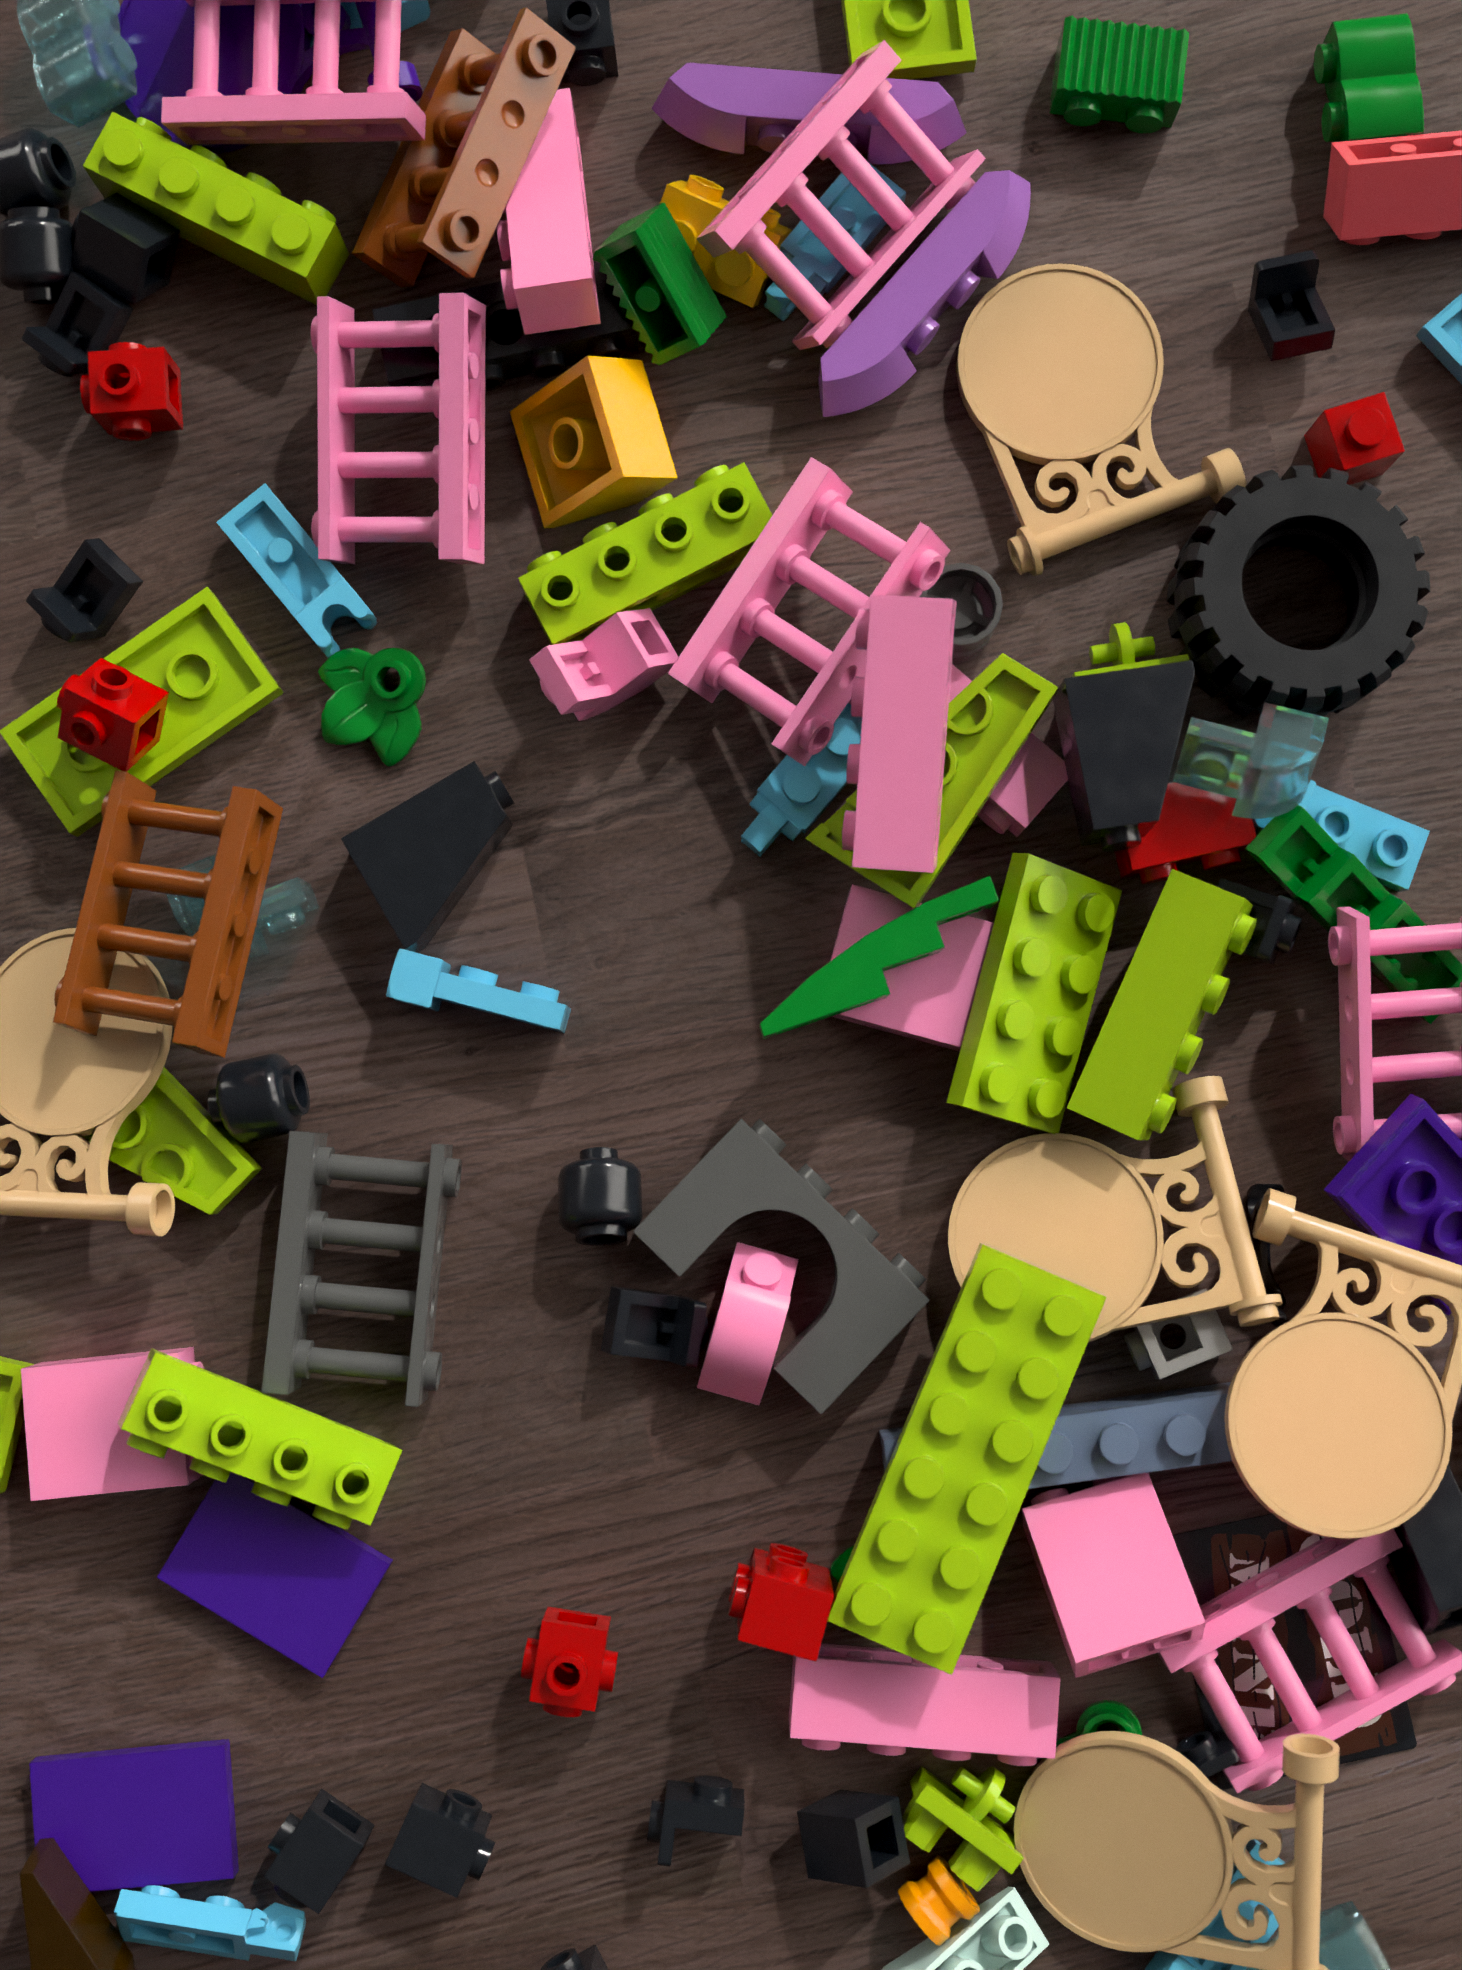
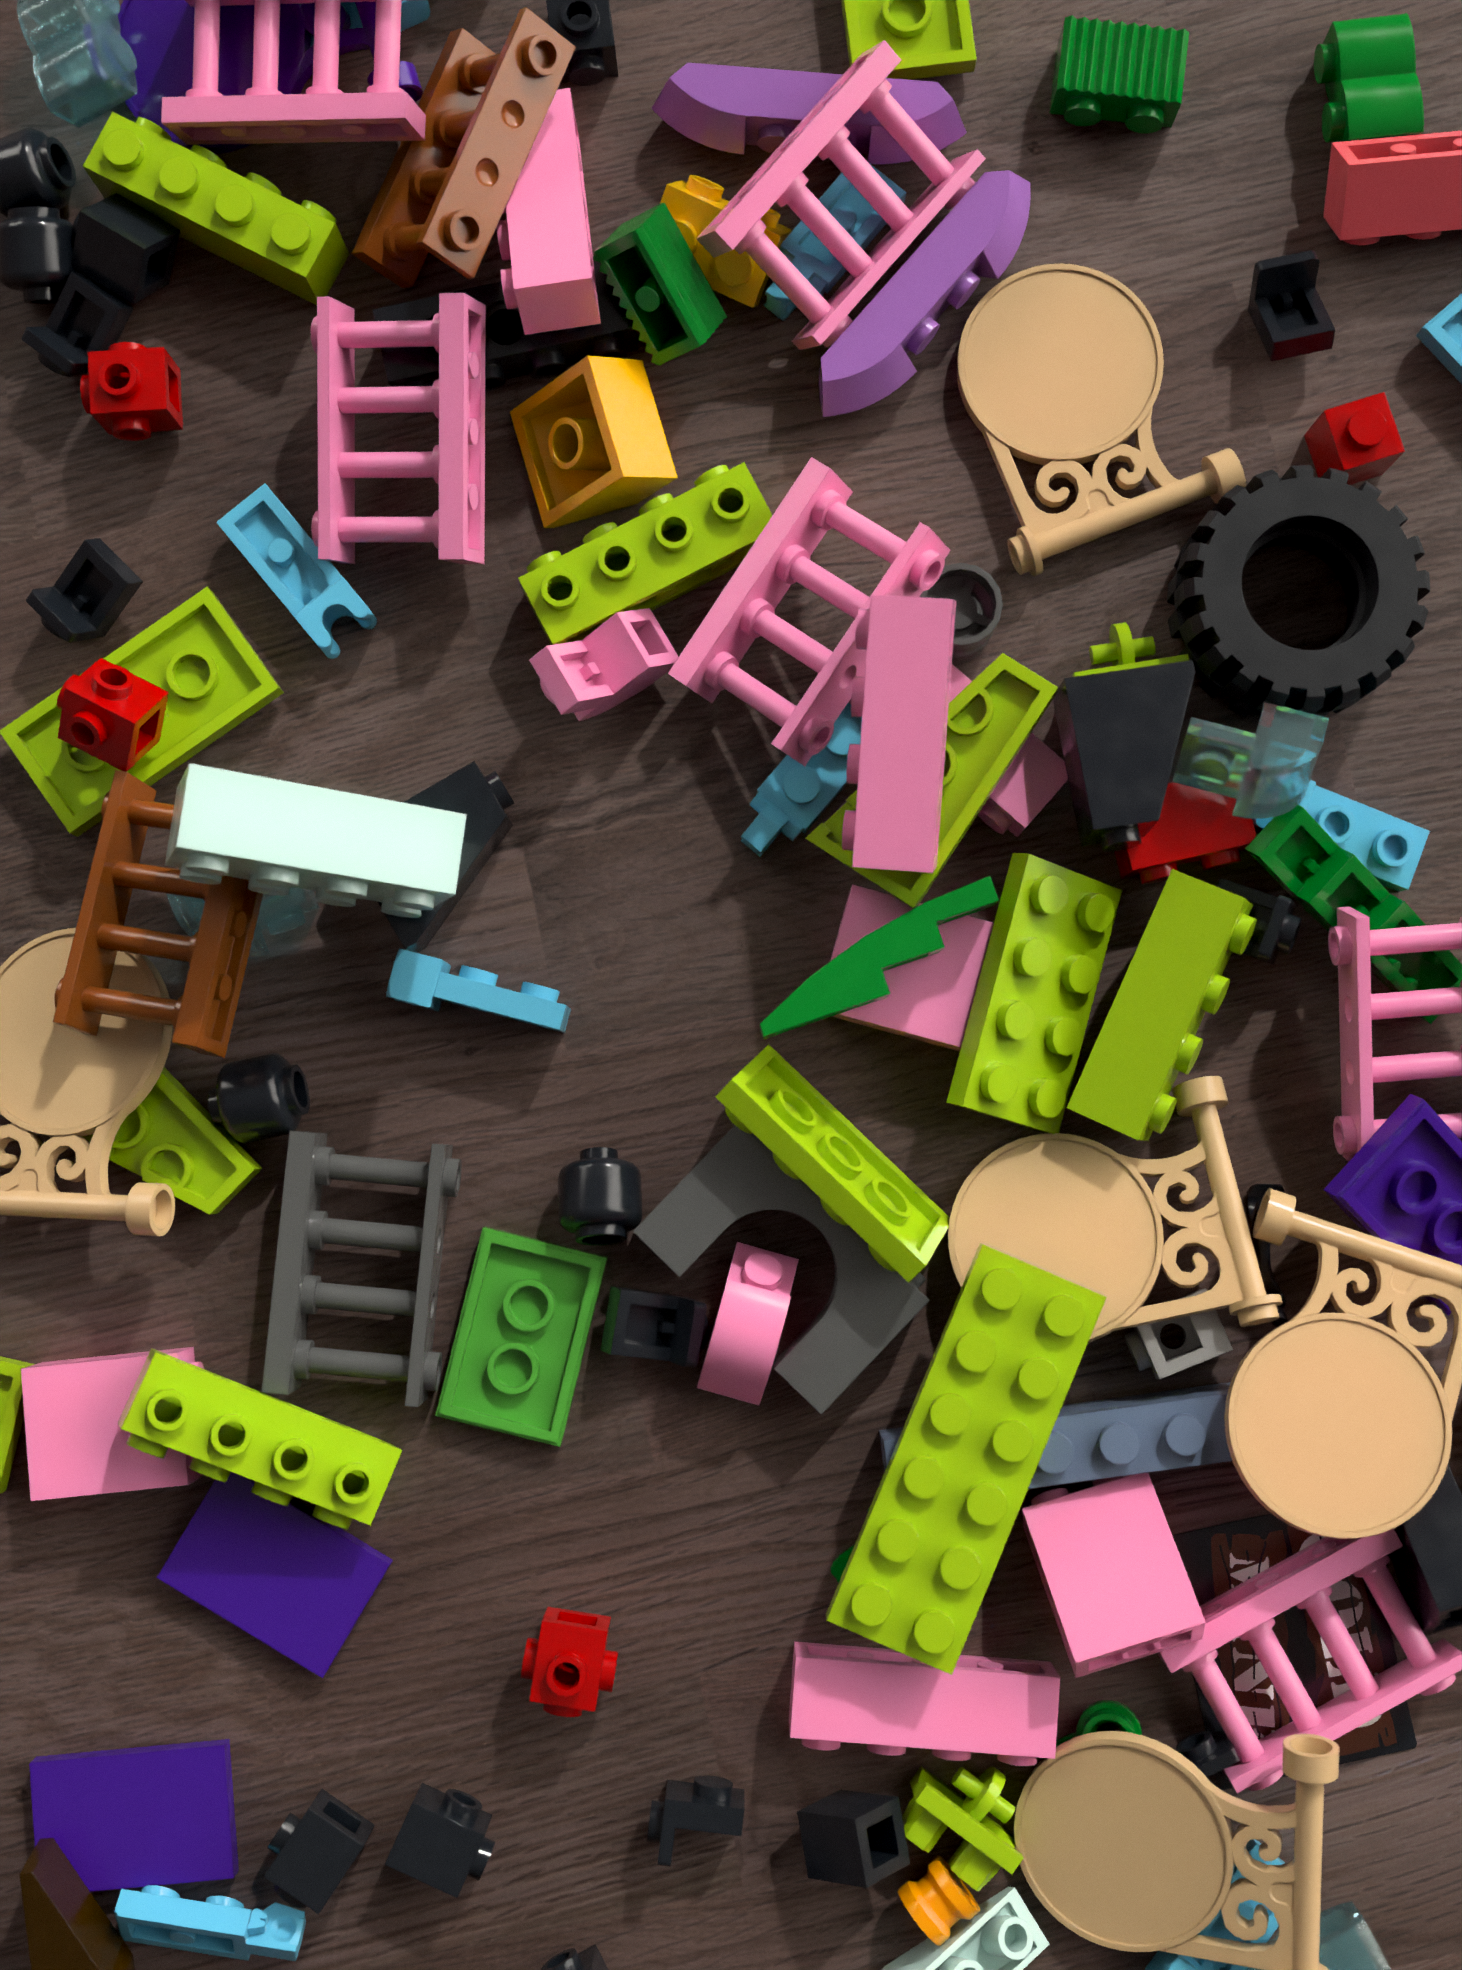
(314, 841): none -> light aqua brick
(366, 707): green plate -> none
(521, 1336): none -> bright green tile
(782, 1601): red brick -> none
(836, 1162): none -> lime plate

